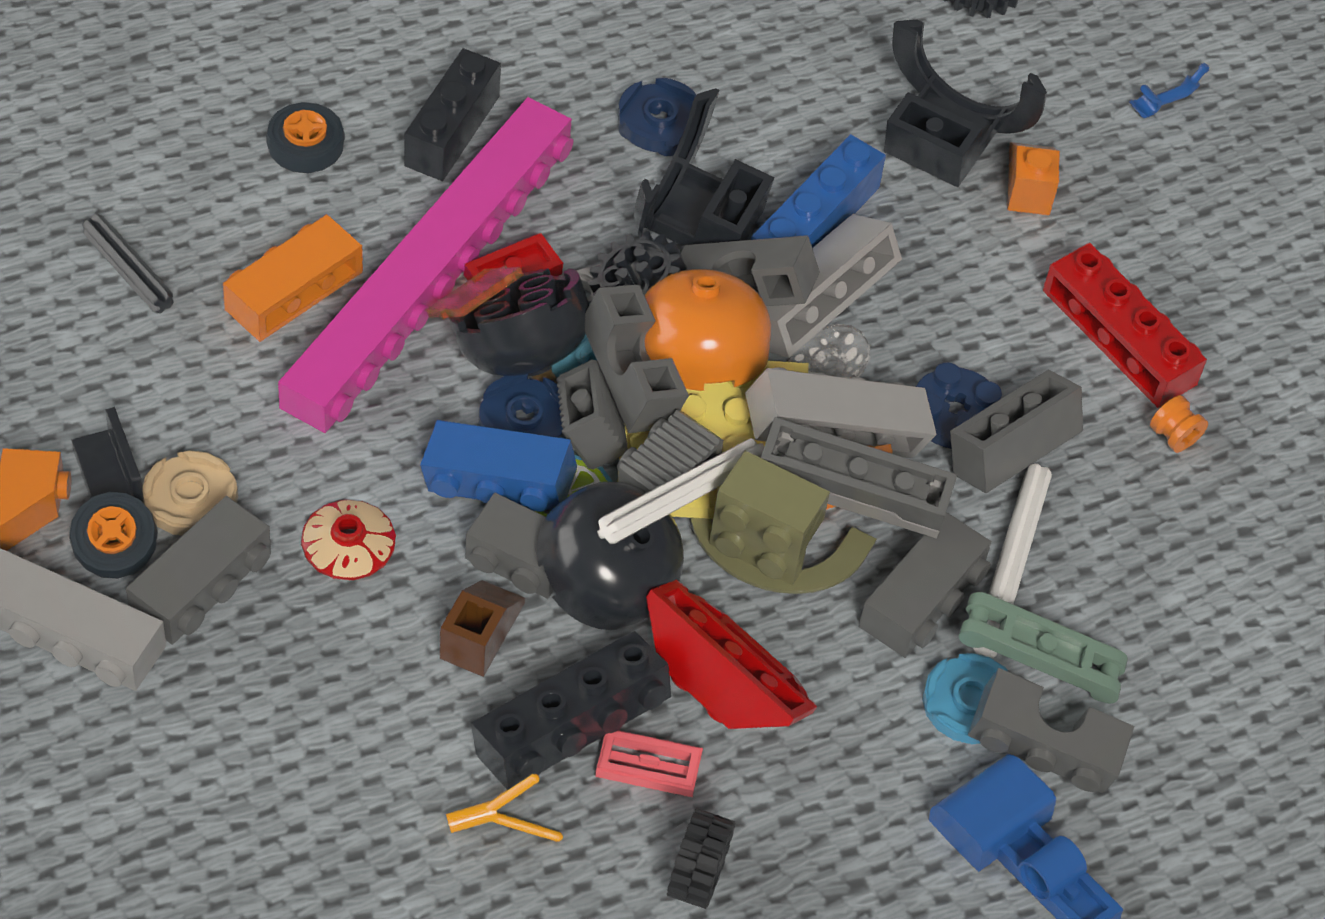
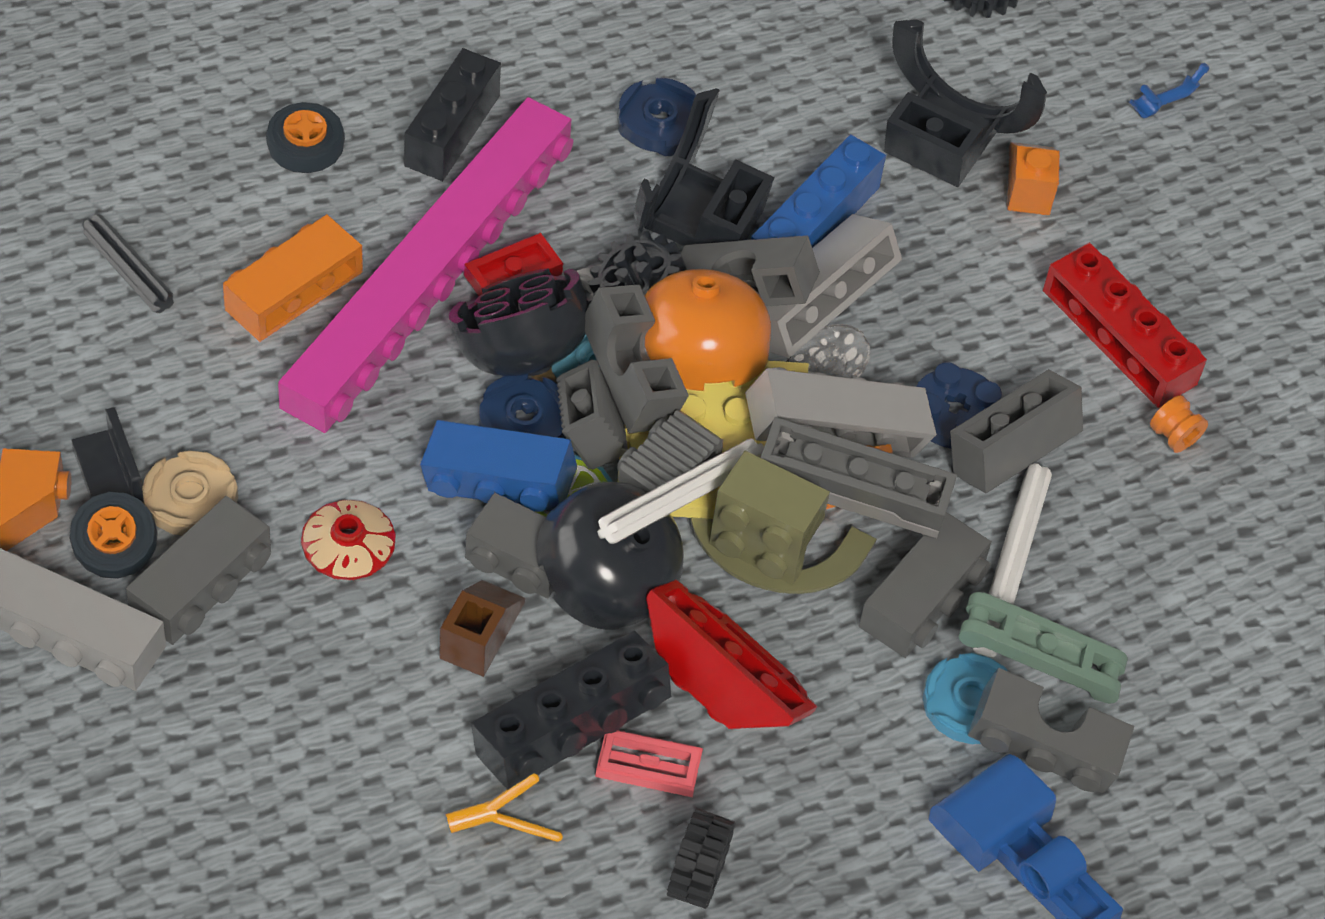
(474, 292): piece -> none

